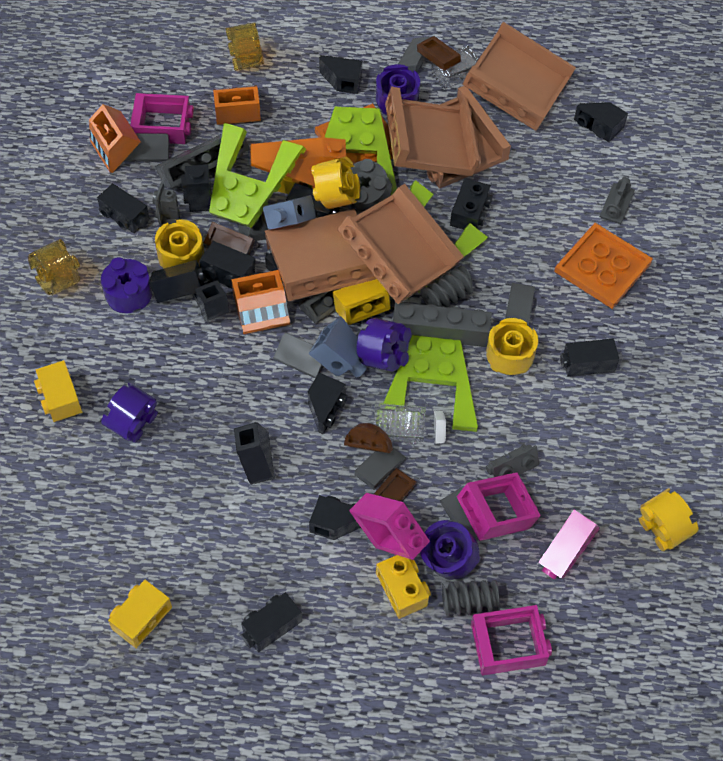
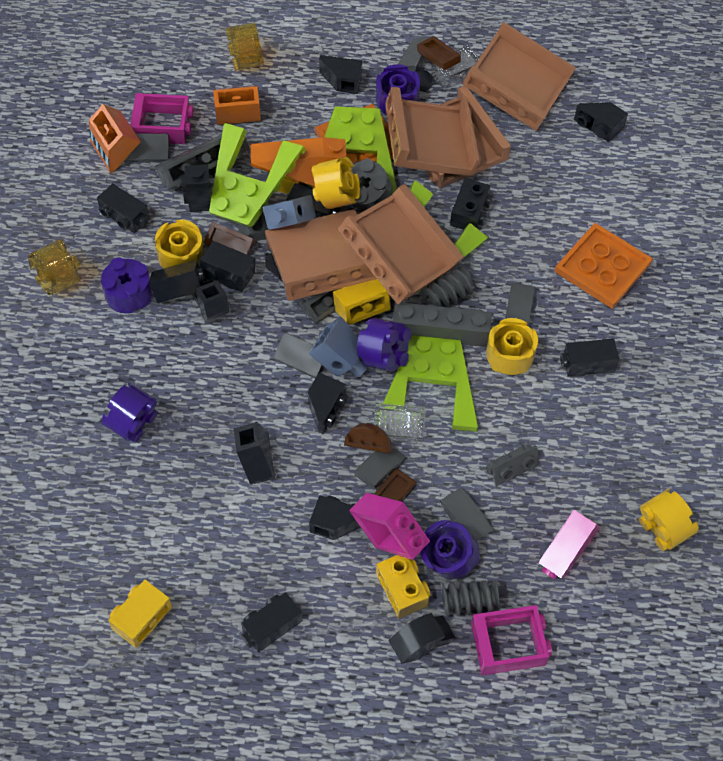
(58, 391): yellow brick -> none
(166, 205): dark grey hinge -> none
(260, 302): orange slope -> none
(420, 637): none -> black brick
(425, 80): none -> black tile
(439, 427): white tile -> none
(480, 515): dark pink window -> none
(617, 201): dark grey hinge -> none

